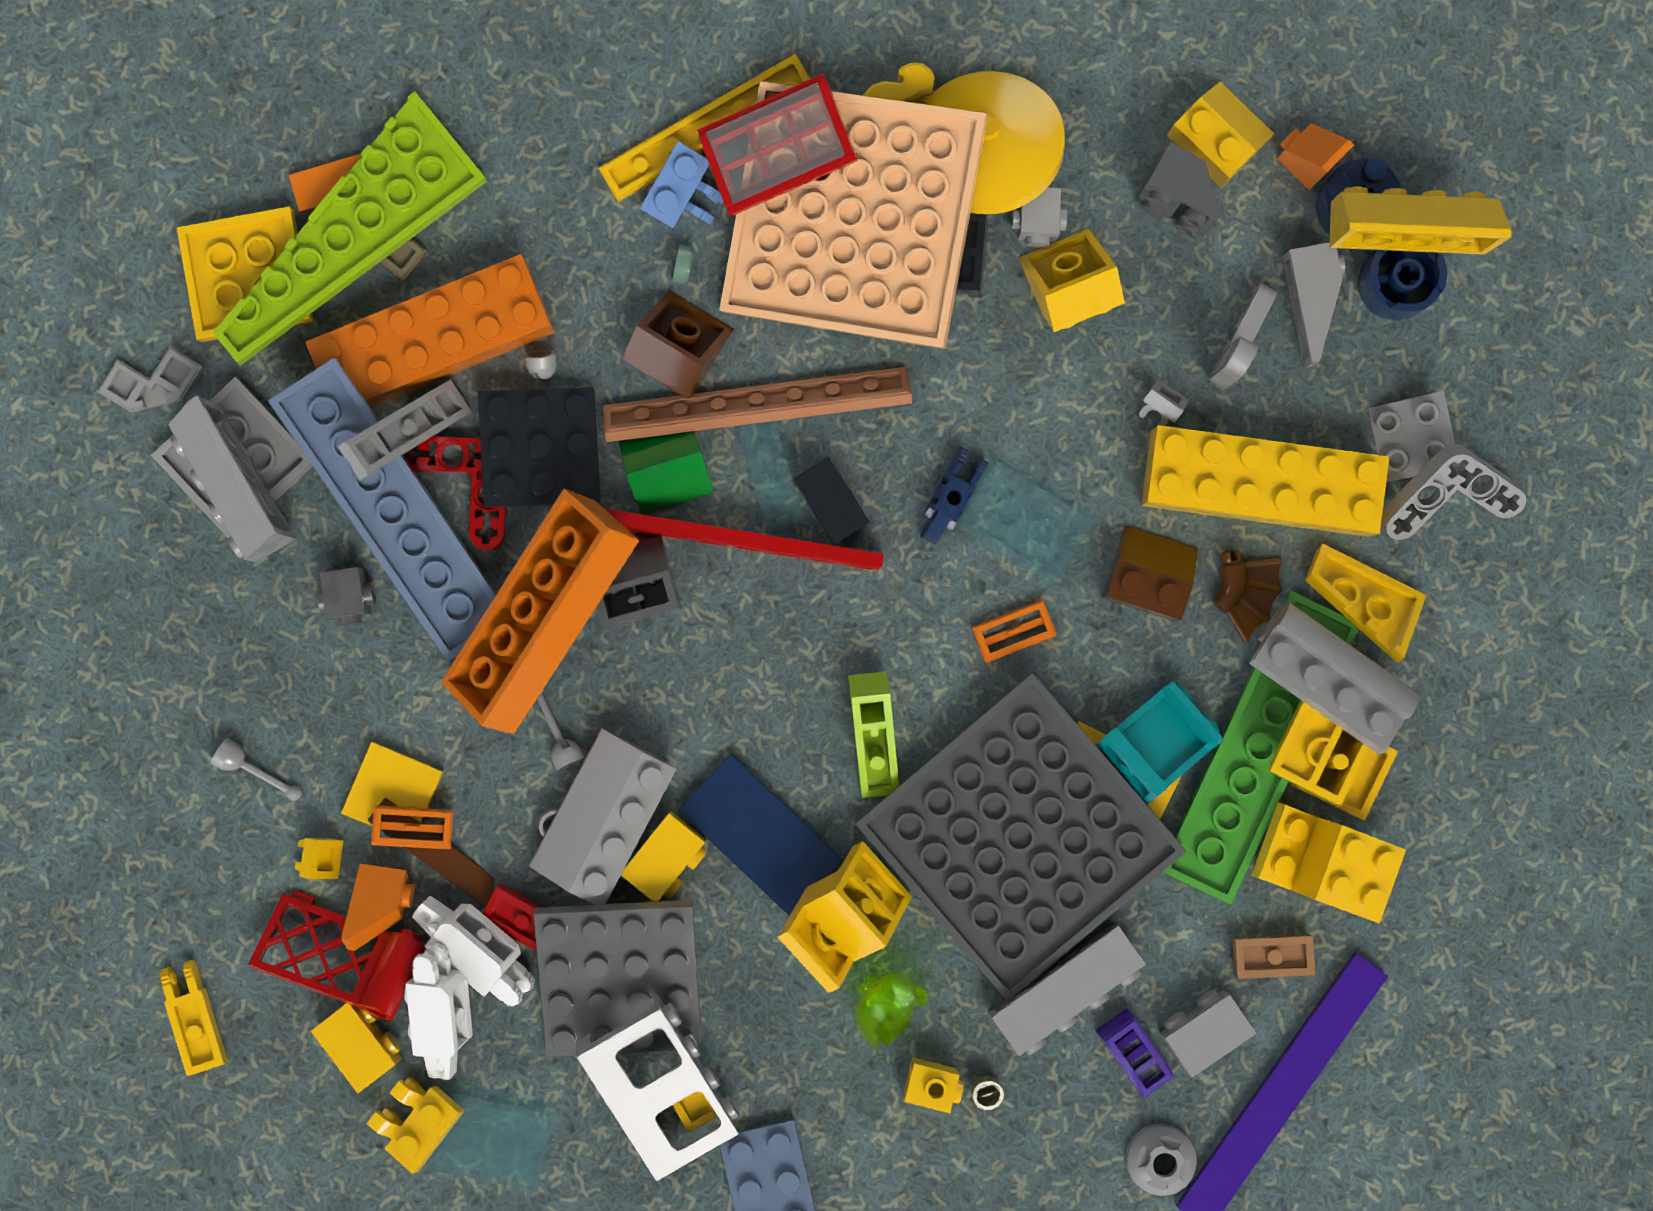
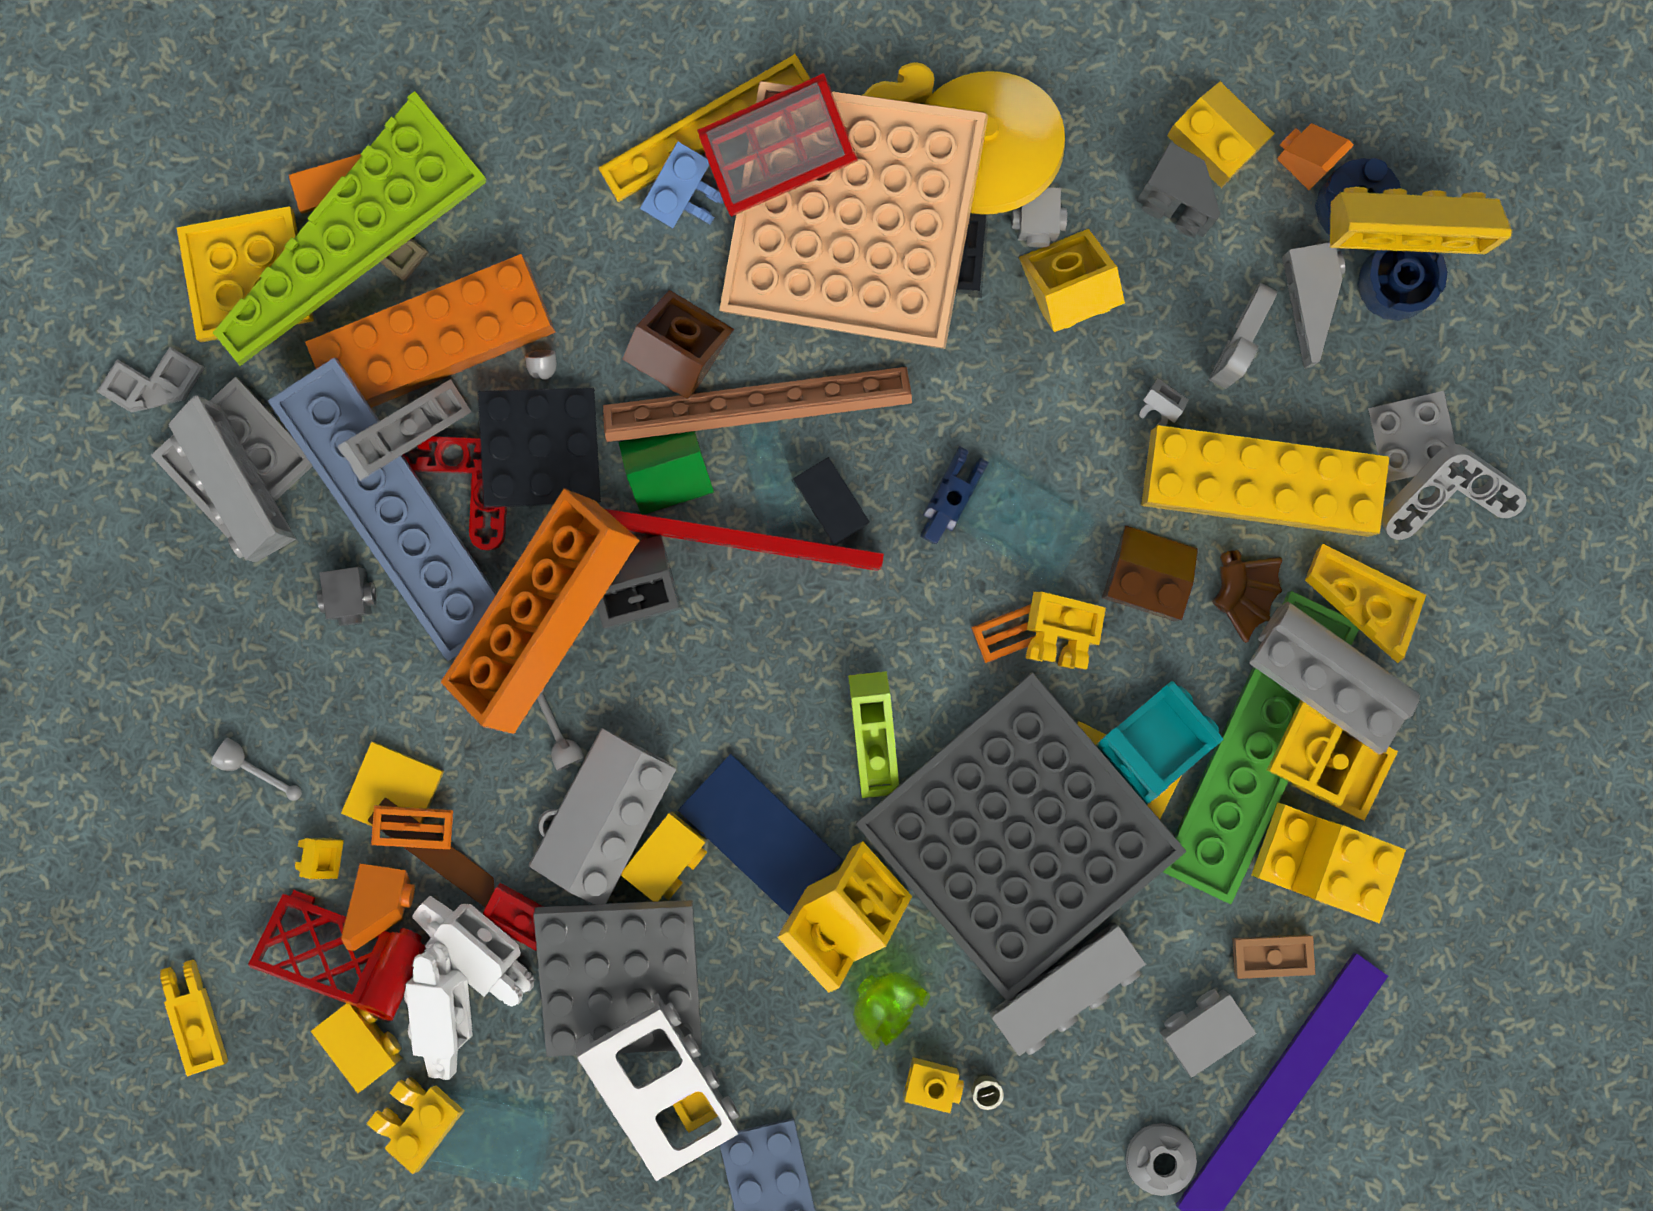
(683, 264): sand green tile -> none
(1063, 618): none -> yellow plate
(1110, 1035): dark purple slope -> none

